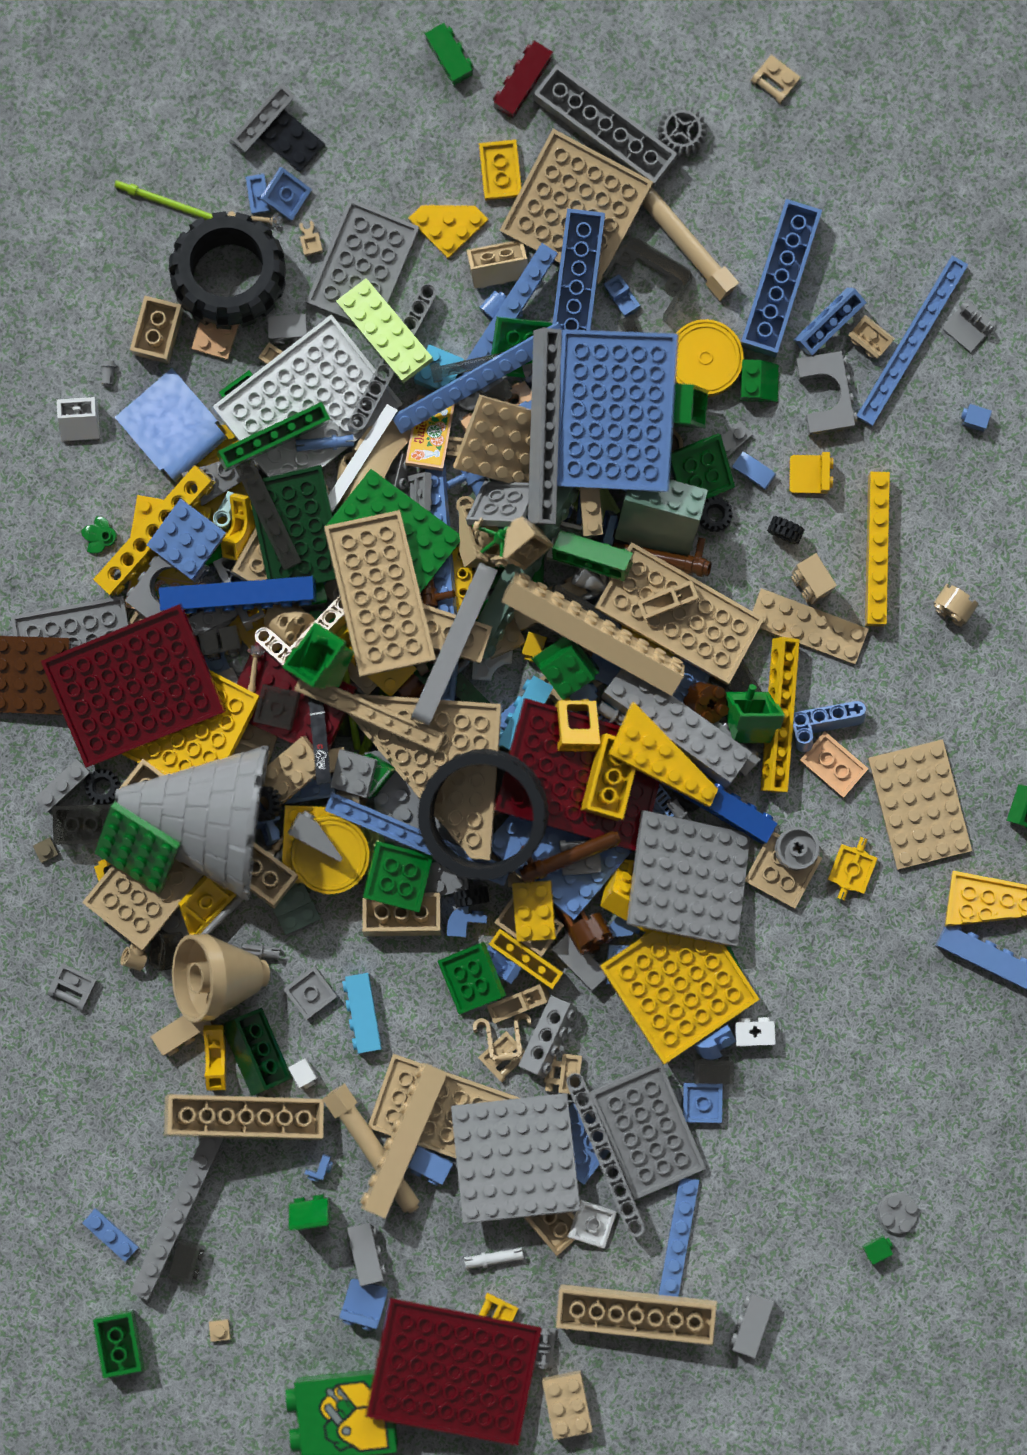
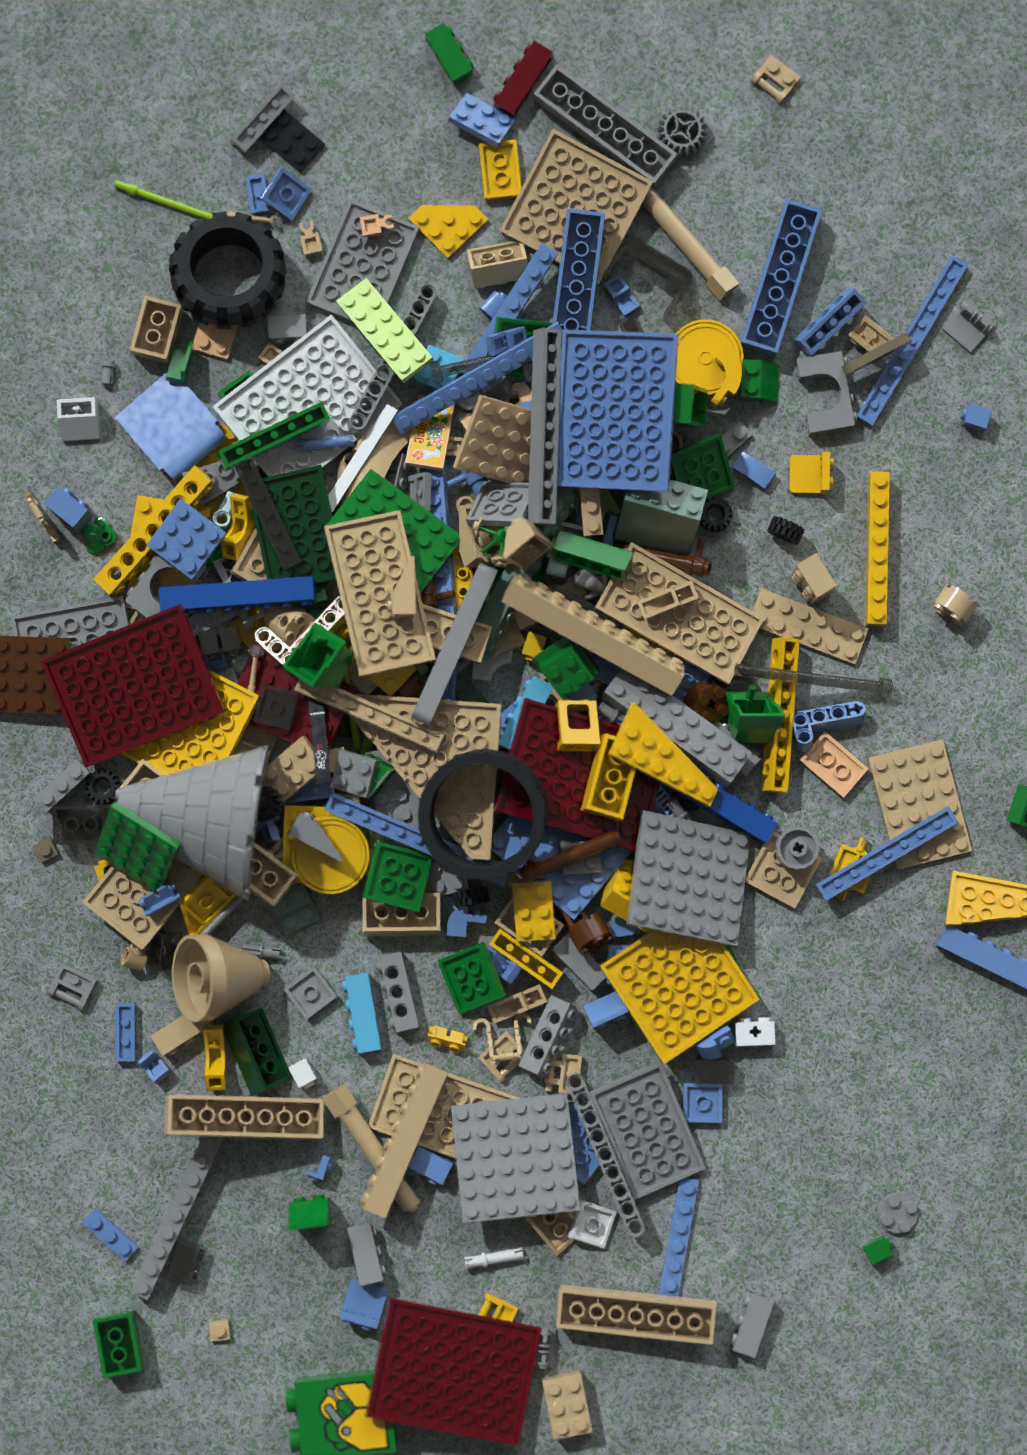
(39, 516): none -> tan piece
(64, 505): none -> medium blue brick
(125, 1032): none -> medium blue plate
(154, 1066): none -> medium blue bracket
(167, 895): none -> medium blue hinge
(180, 363): none -> green panel
(372, 225): none -> light nougat plate
(396, 961): none -> light grey brick
(403, 598): none -> tan slope
(438, 1038): none -> yellow hinge
(481, 120): none -> medium blue plate
(504, 340): none -> medium blue slope
(557, 569): none -> light aqua piece
(605, 1009): none -> medium blue slope
(732, 369): none -> yellow arch
(876, 354): none -> dark tan beam
(882, 687): none -> clear smoke piece
(886, 853): none -> medium blue plate

